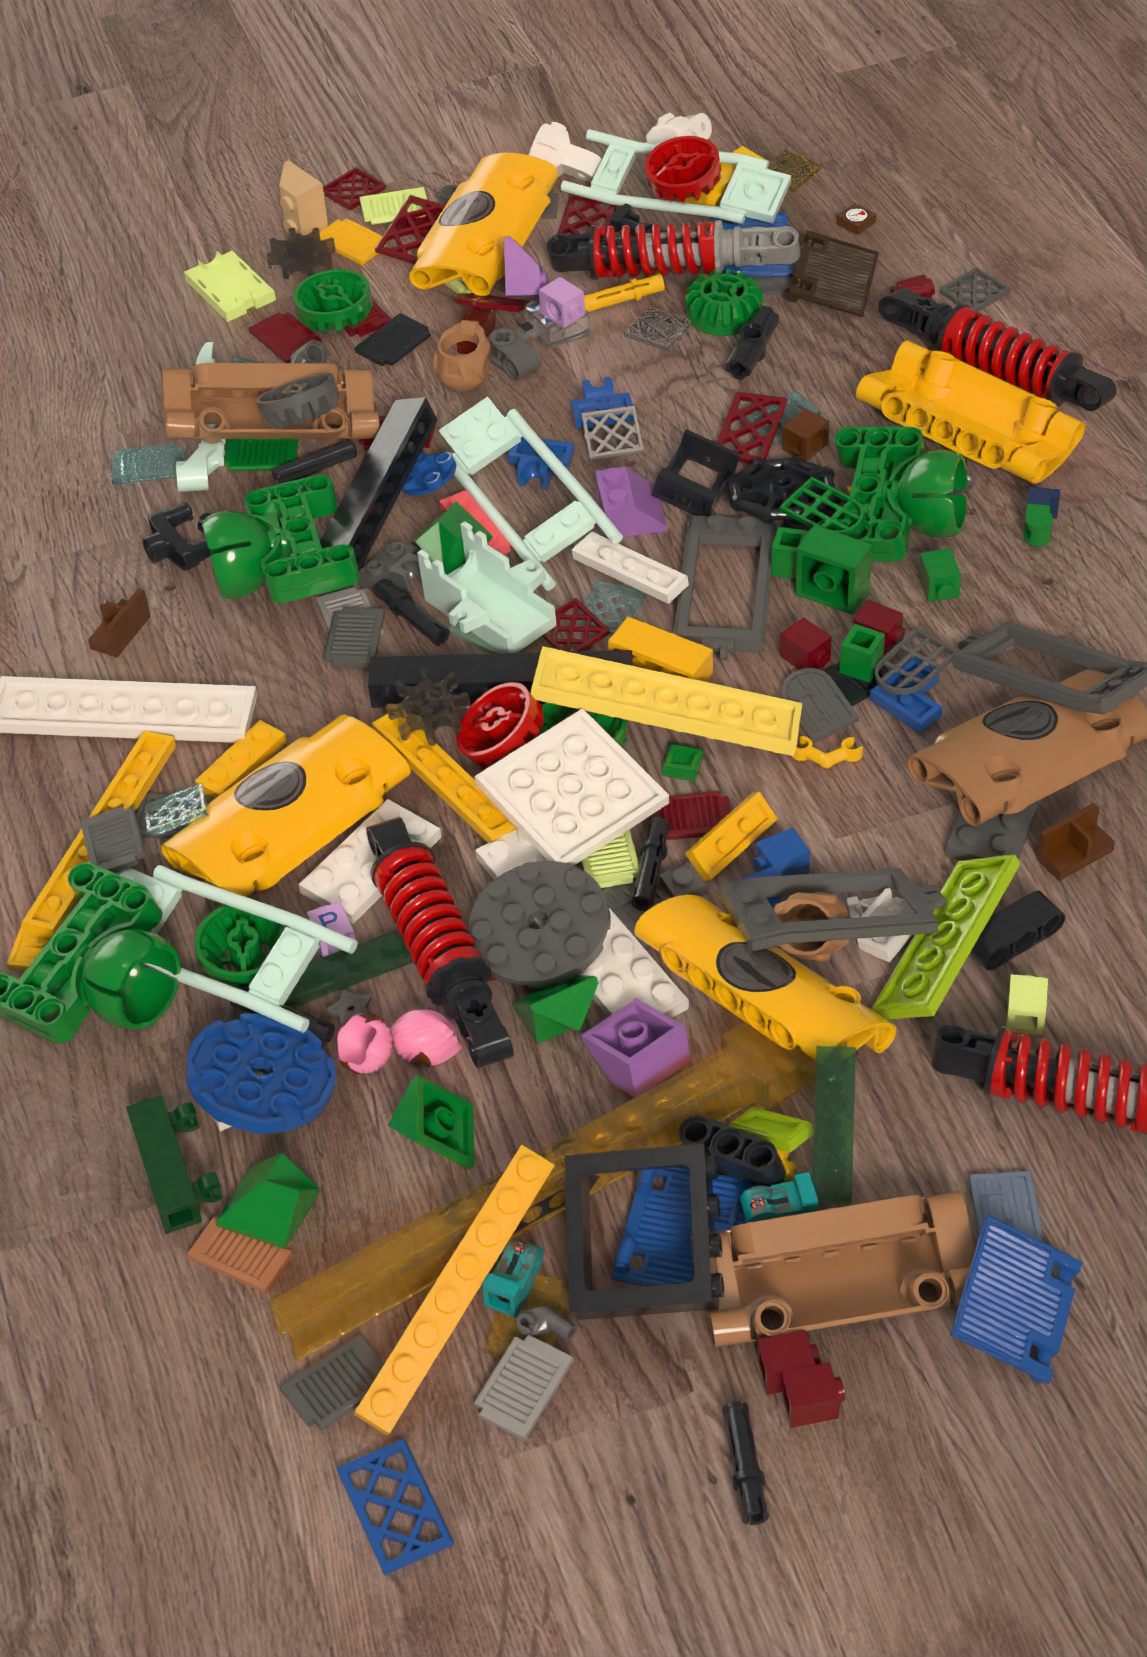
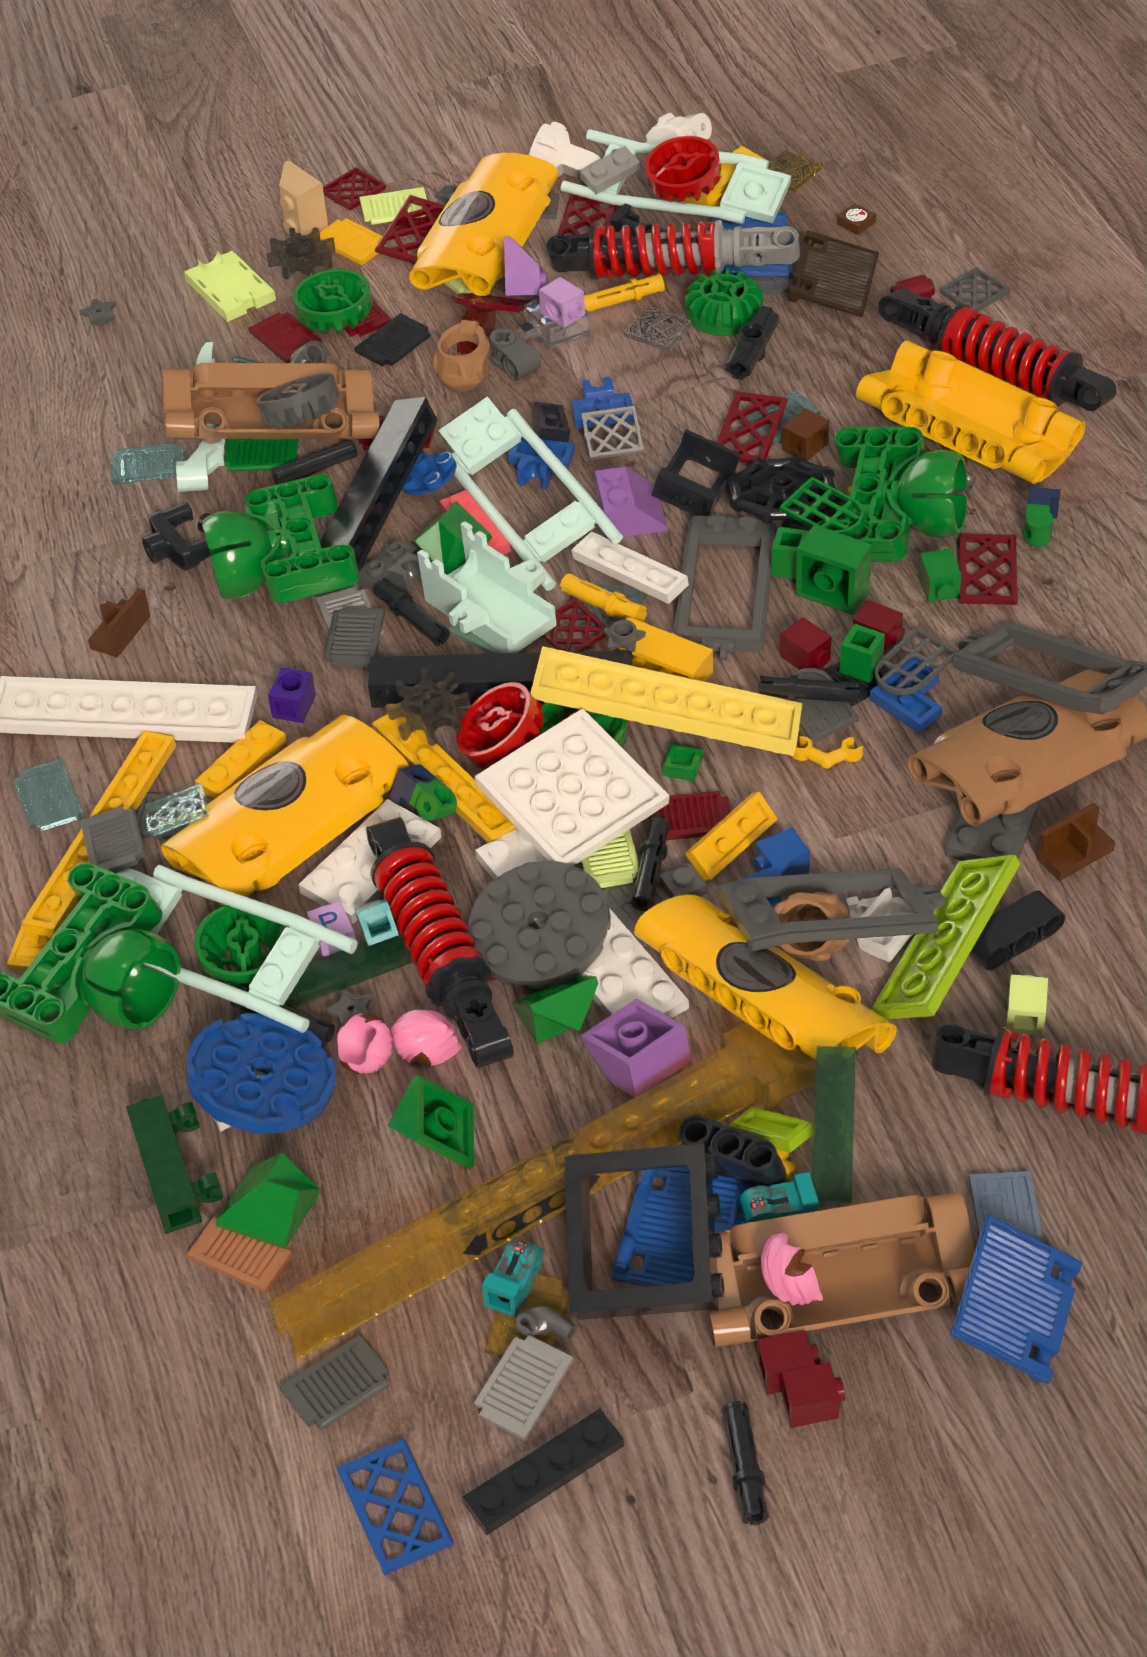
(47, 795): none -> clear light blue window
(99, 312): none -> dark grey plate
(292, 695): none -> dark purple brick
(376, 921): none -> leg
(423, 792): none -> leg
(453, 1291): yellow plate -> none
(543, 1471): none -> black plate
(551, 422): none -> black plate
(610, 170): none -> light grey plate
(612, 603): none -> yellow pin
(623, 635): none -> dark grey plate
(785, 1274): none -> bright pink hair
(810, 689): none -> black pin
(988, 594): none -> dark red window

